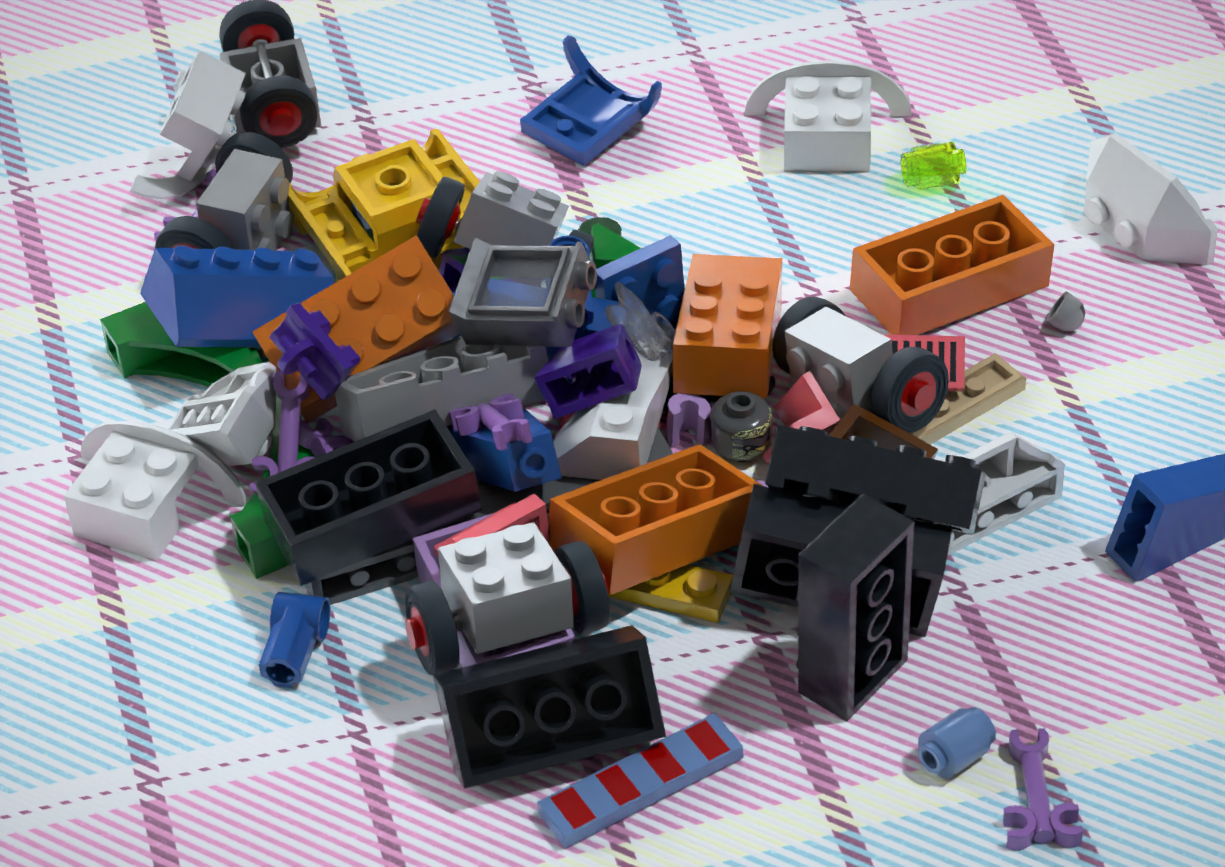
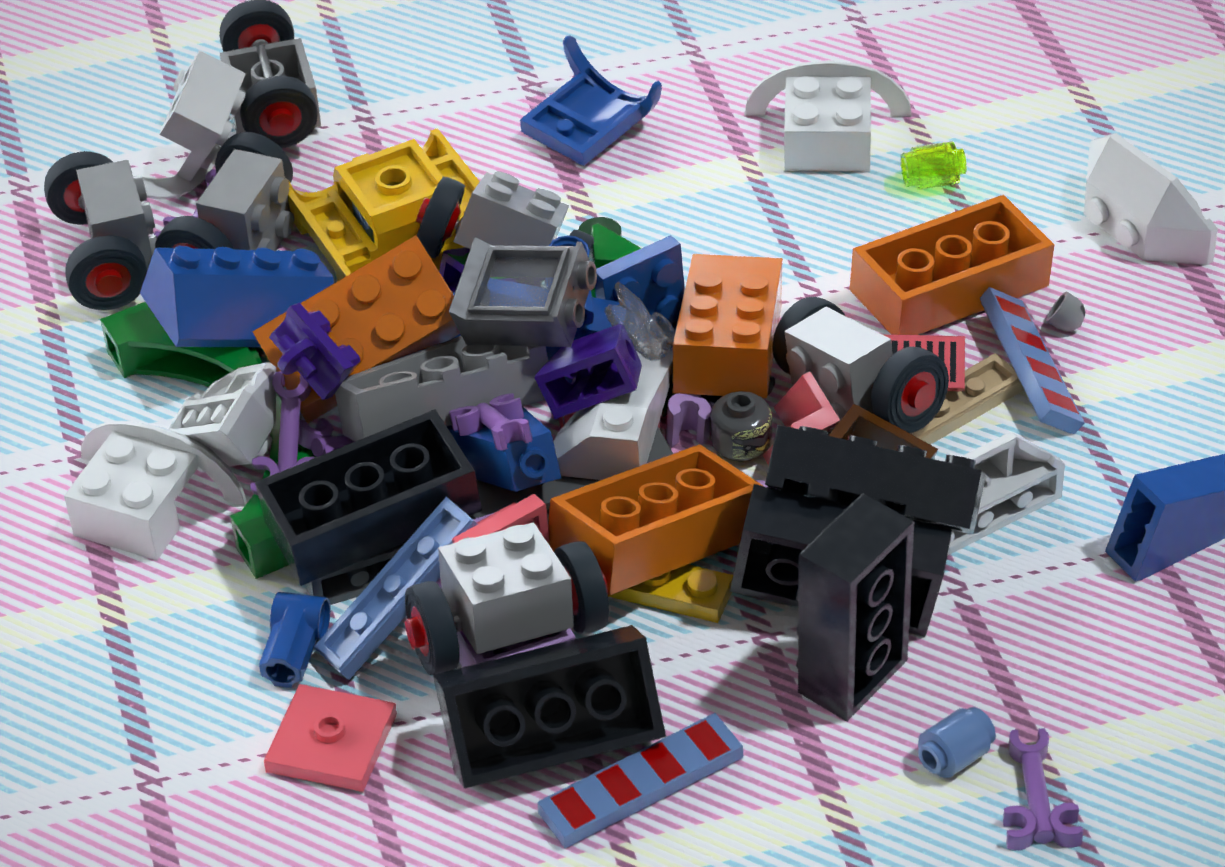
(107, 197): none -> brick
(330, 737): none -> coral plate
(382, 602): none -> medium blue tile
(1031, 361): none -> medium blue tile

